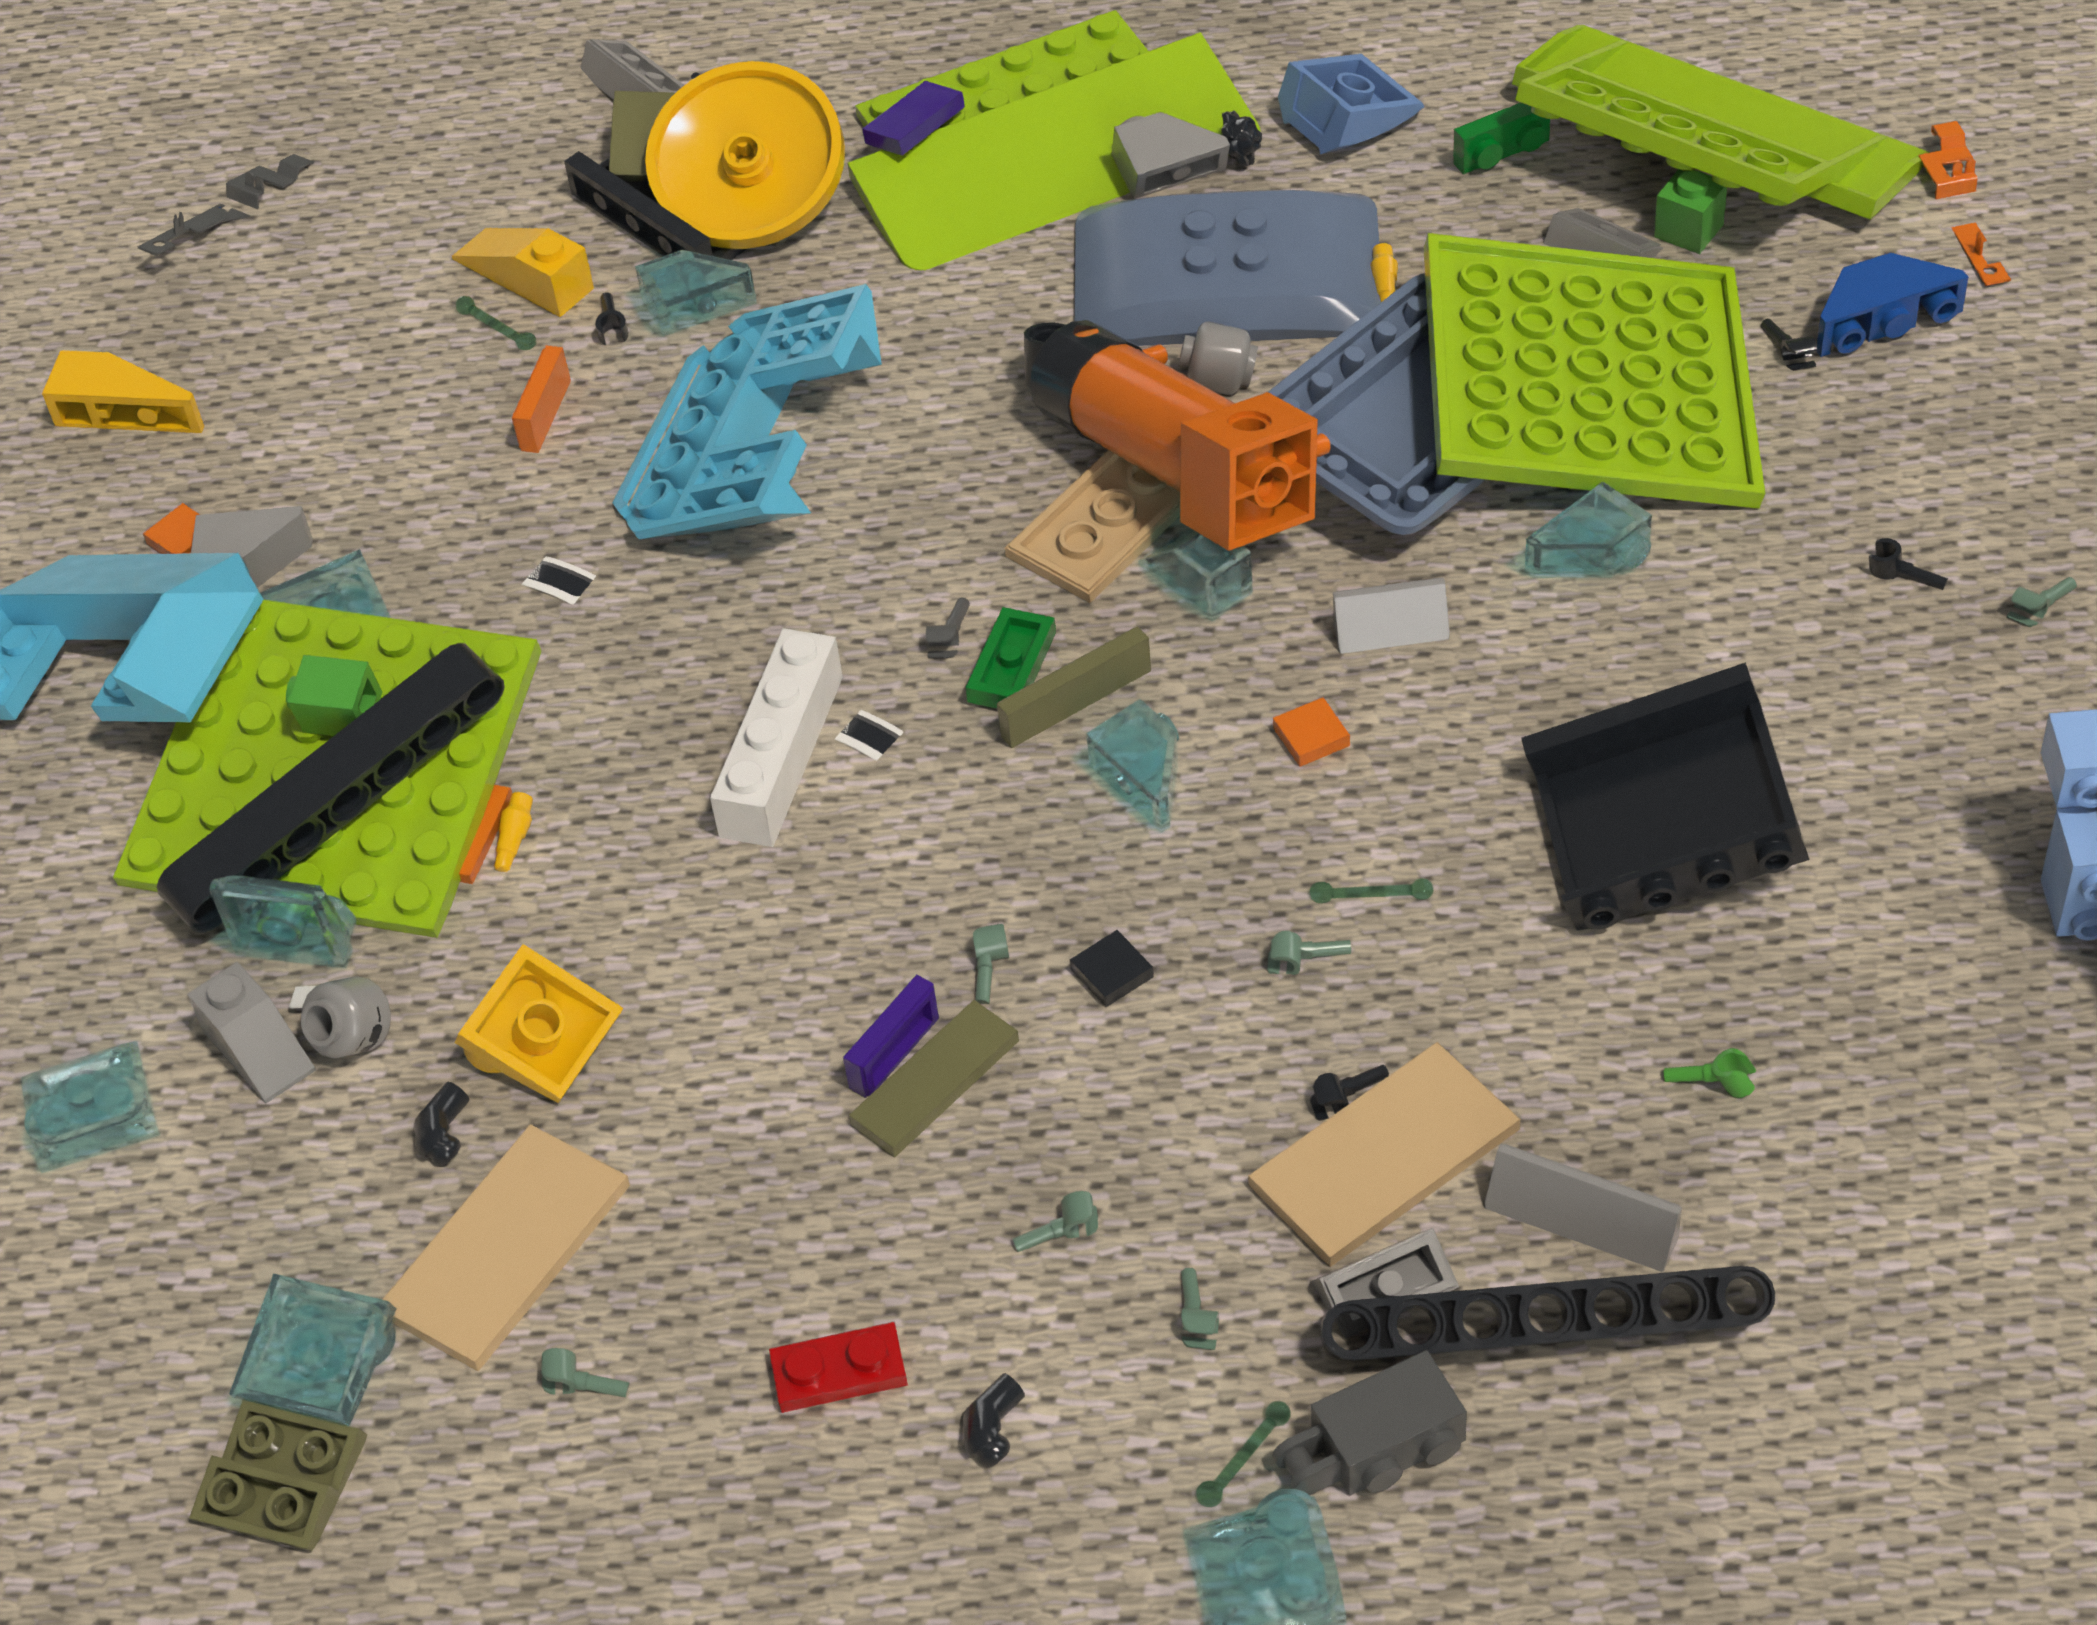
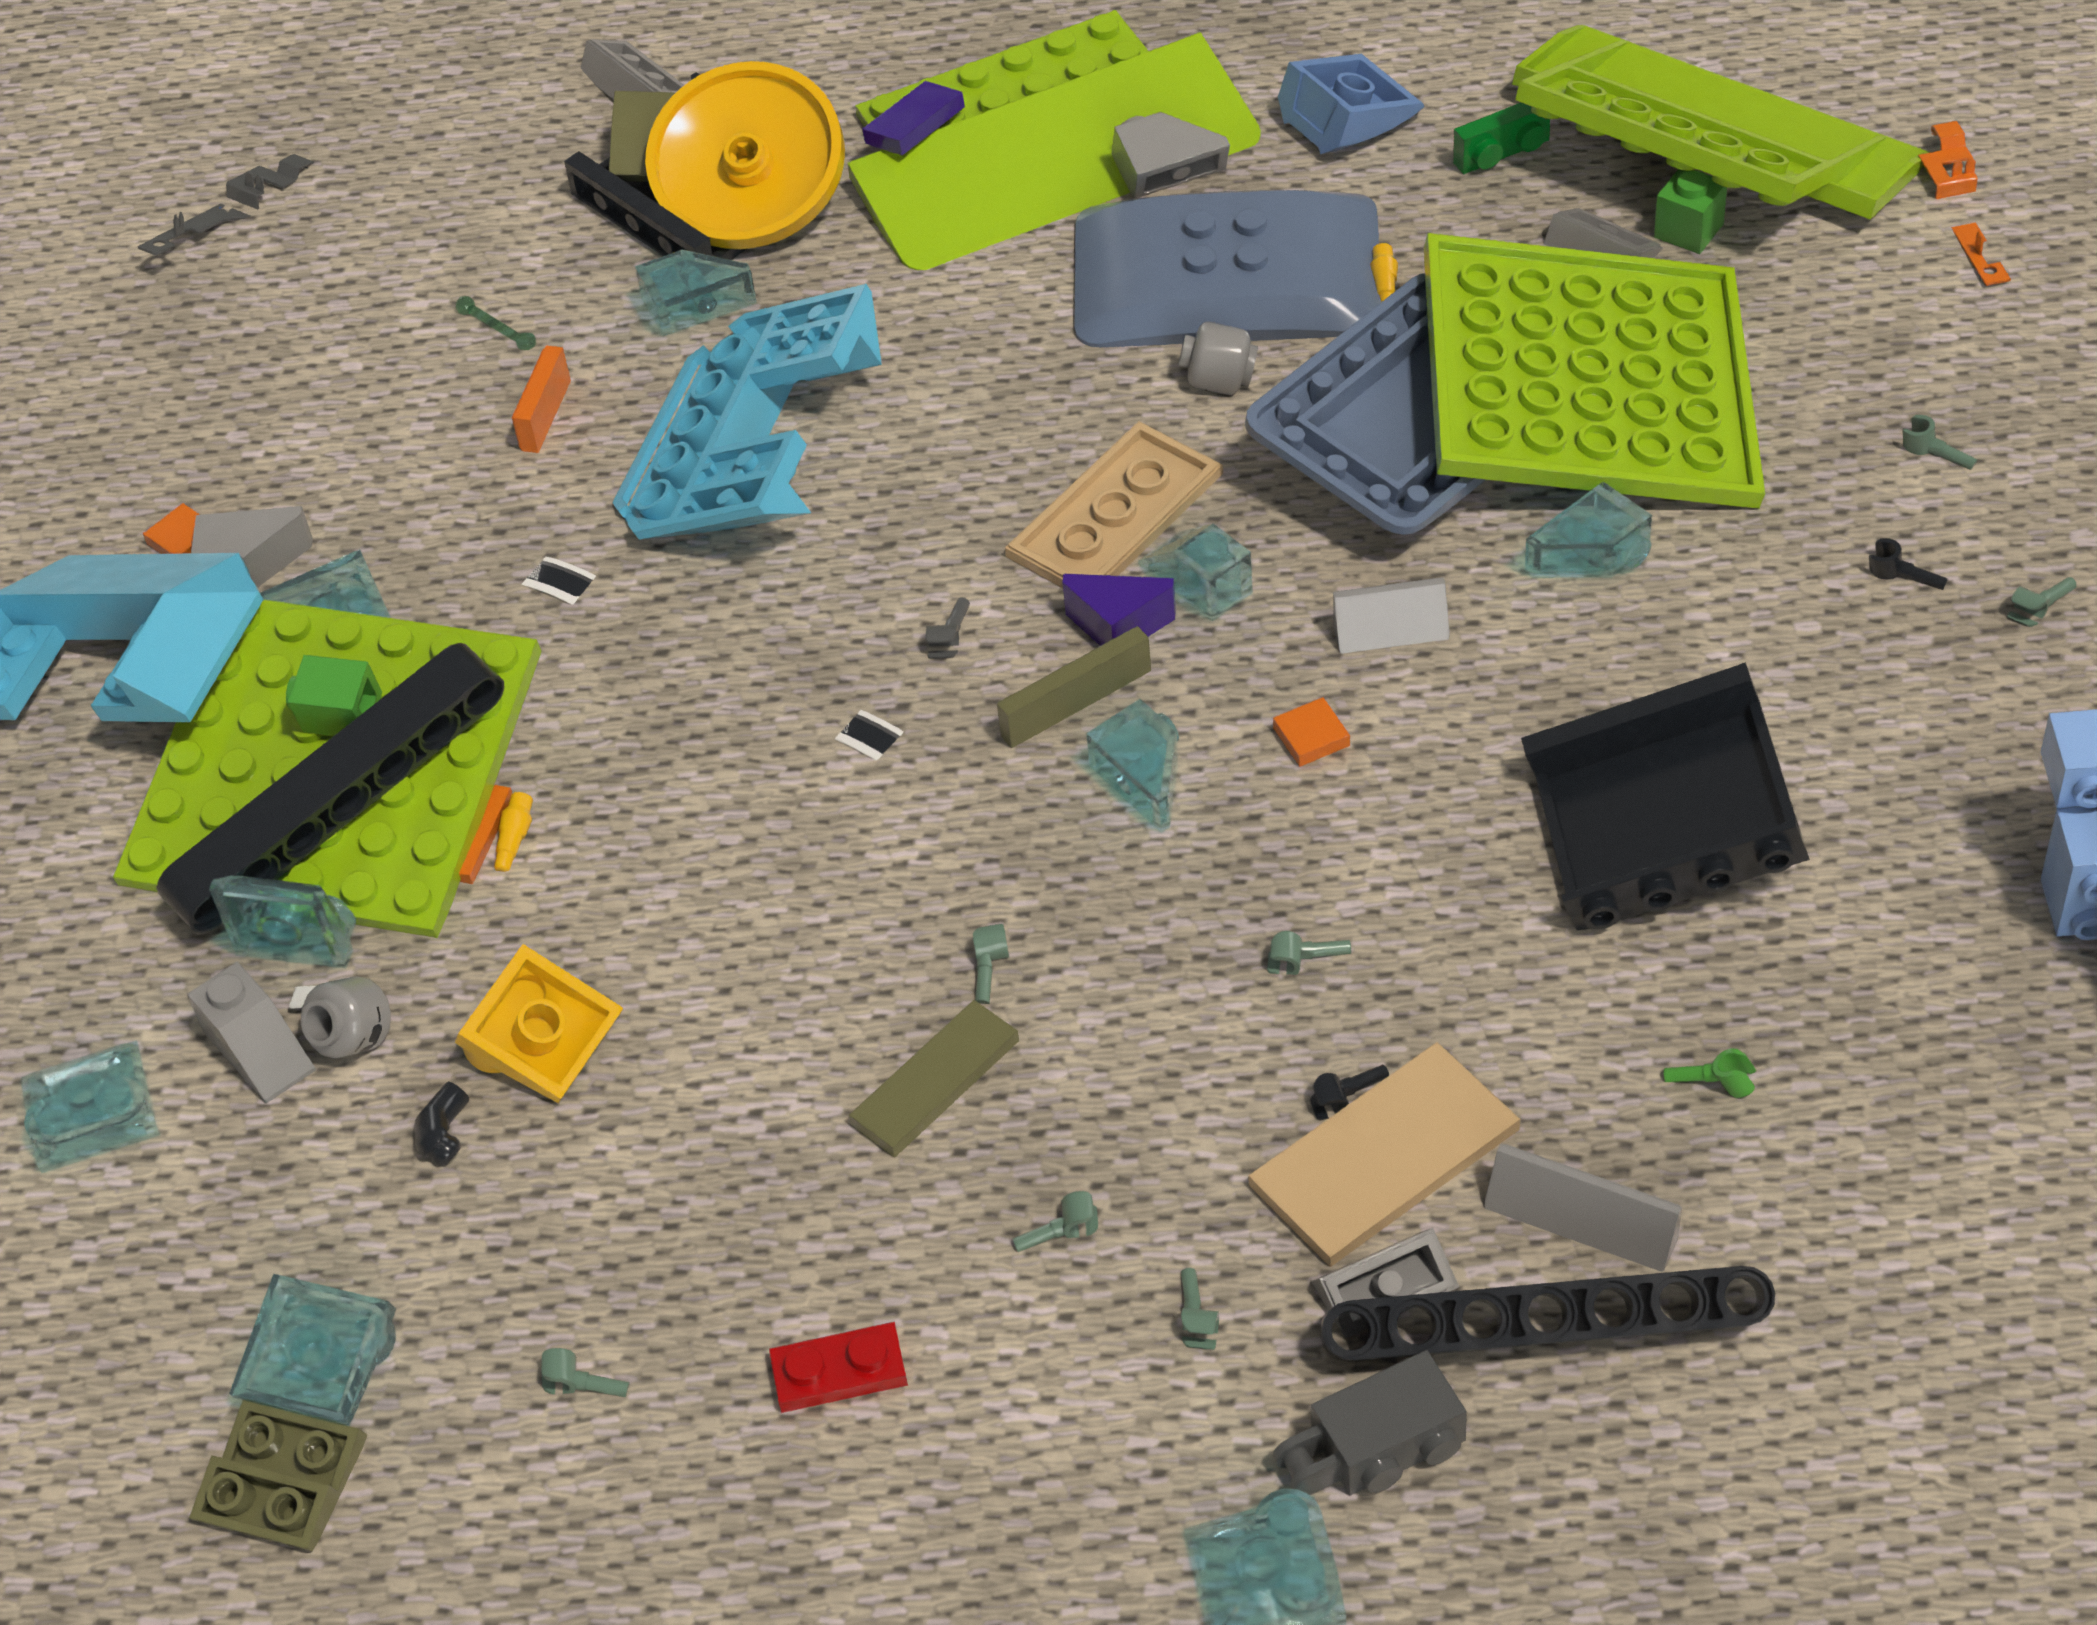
(115, 394): yellow slope -> none
(504, 1246): tan tile -> none
(531, 264): yellow slope -> none
(610, 318): black hand -> none
(776, 737): white brick -> none
(891, 1037): dark purple tile -> none
(984, 1418): black arm -> none
(1010, 656): green plate -> none
(1111, 968): black tile -> none
(1115, 604): none -> dark purple slope
(1211, 1492): clear green hinge -> none
(1237, 465): orange piece -> none
(1242, 137): black plant -> none
(1323, 892): clear green hinge -> none
(1791, 348): black hand -> none
(1883, 300): blue slope -> none
(1924, 441): none -> sand green hand

